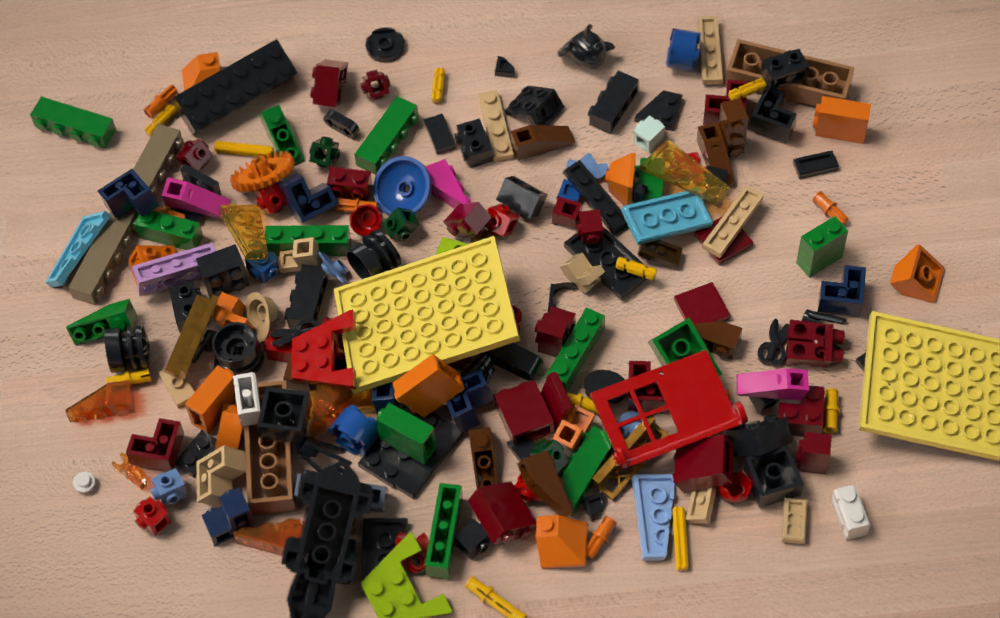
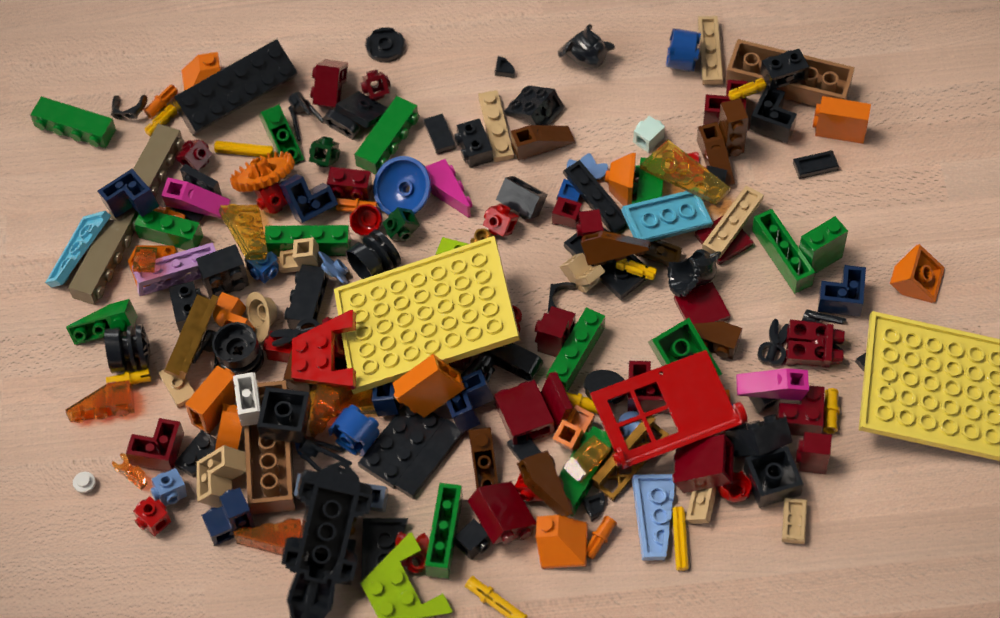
(131, 113): none -> black cap
(145, 259): none -> clear orange slope
(300, 104): none -> black plant
(361, 109): none -> black plate
(406, 433): green brick -> none
(438, 85): yellow axle -> none
(467, 219): dark red brick -> none
(555, 450): dark green brick -> none
(586, 457): none -> clear orange slope
(607, 246): none -> reddish brown slope
(613, 102): black brick -> none
(640, 193): black tile -> none
(663, 108): black wing -> none
(692, 272): none -> black hair
(783, 251): none -> green brick
(830, 208): orange axle -> none
(850, 512): white brick -> none

